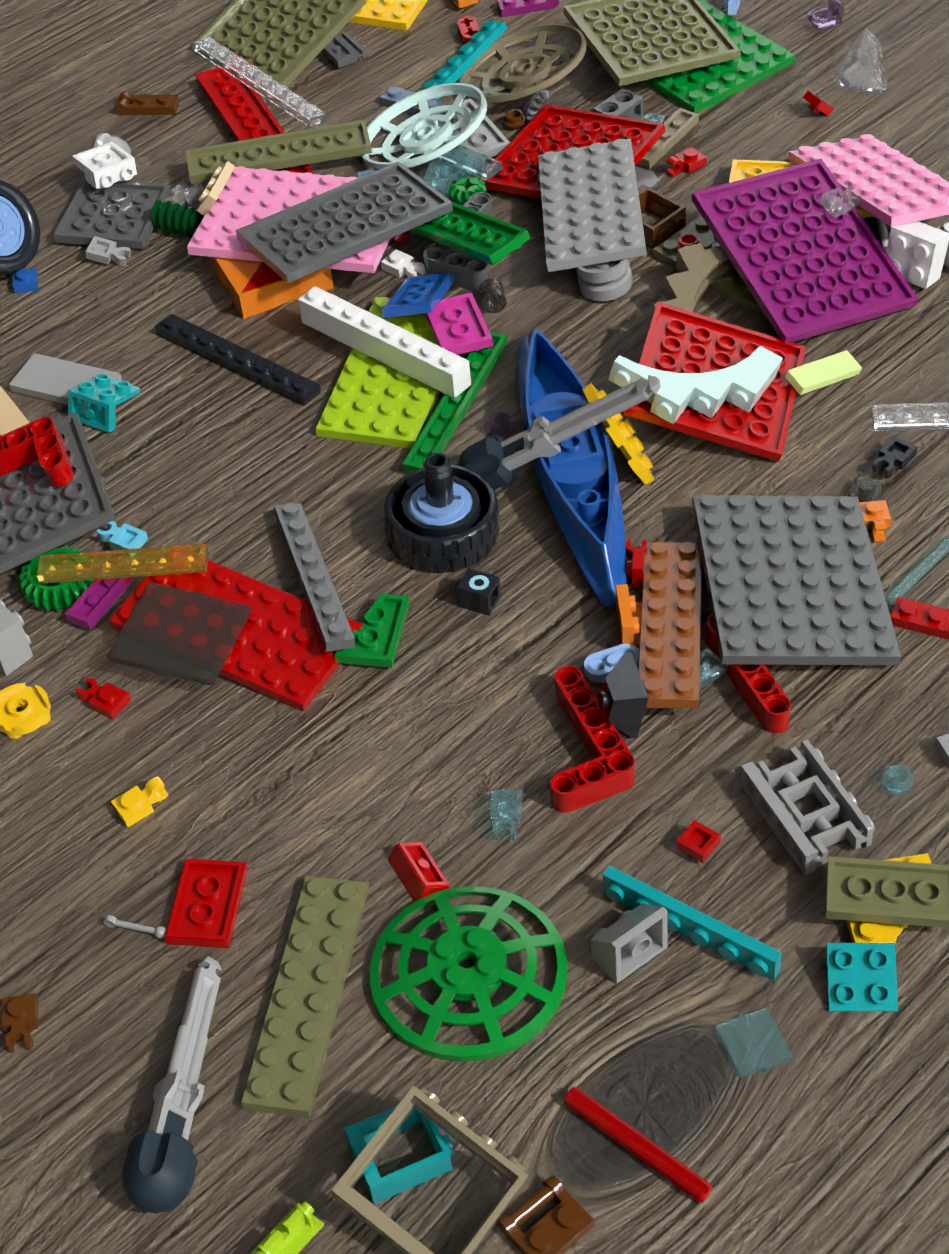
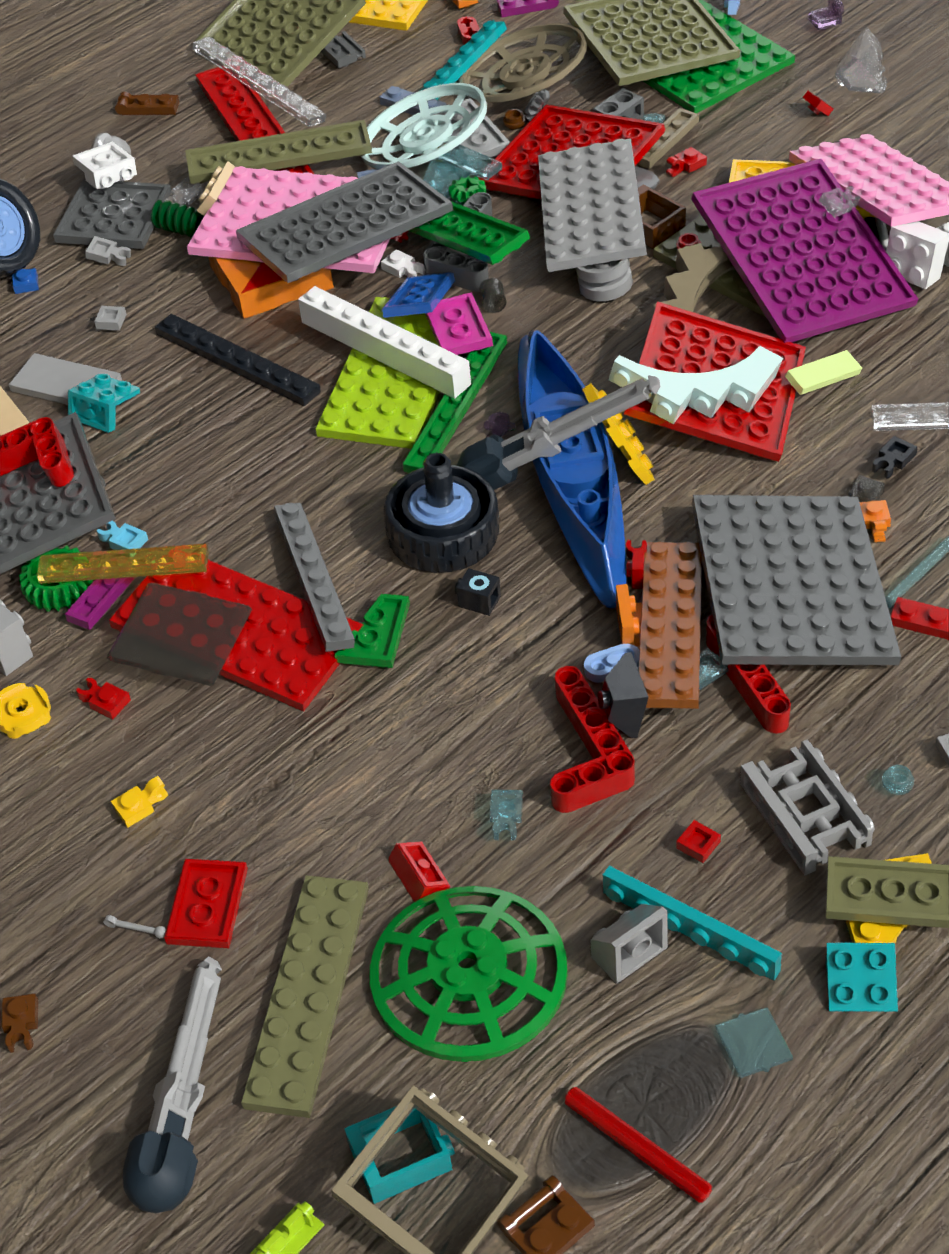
(110, 318): none -> light grey plate

